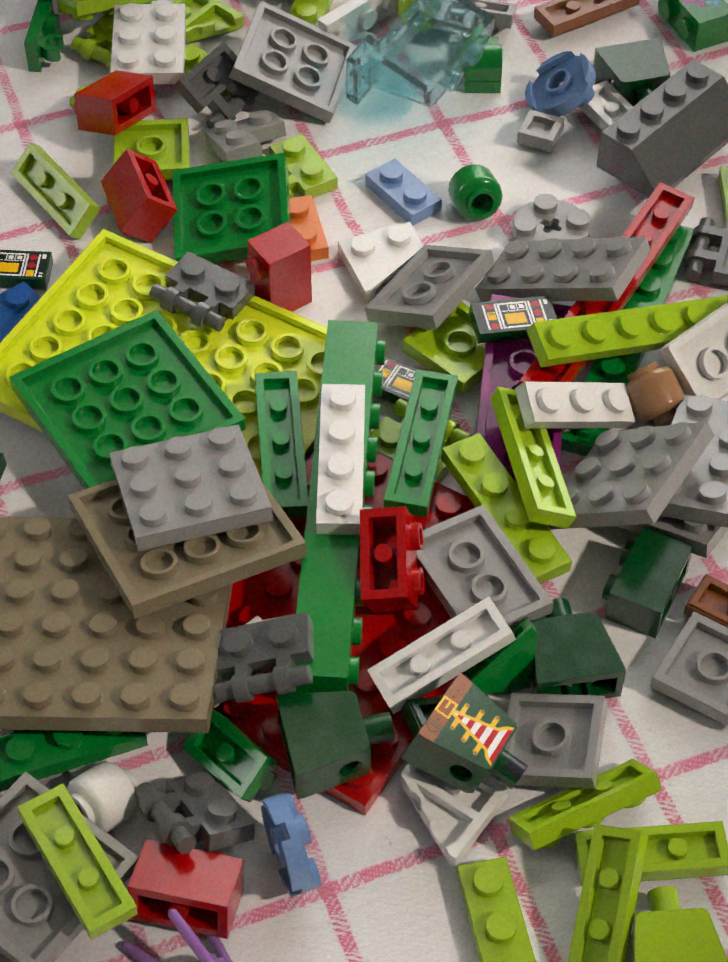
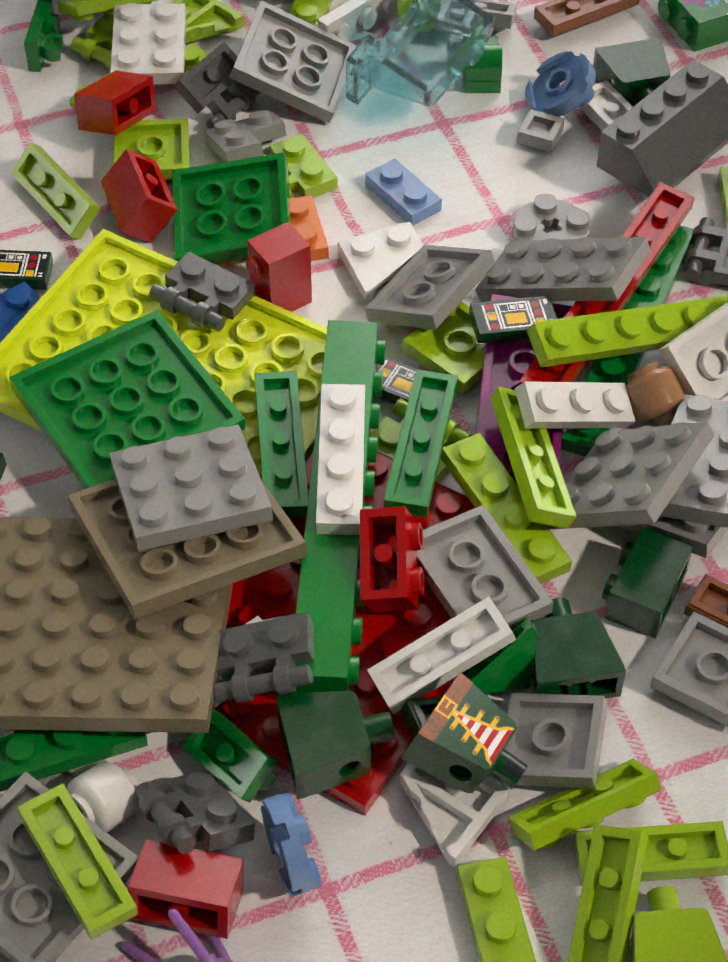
(475, 192): green head -> none

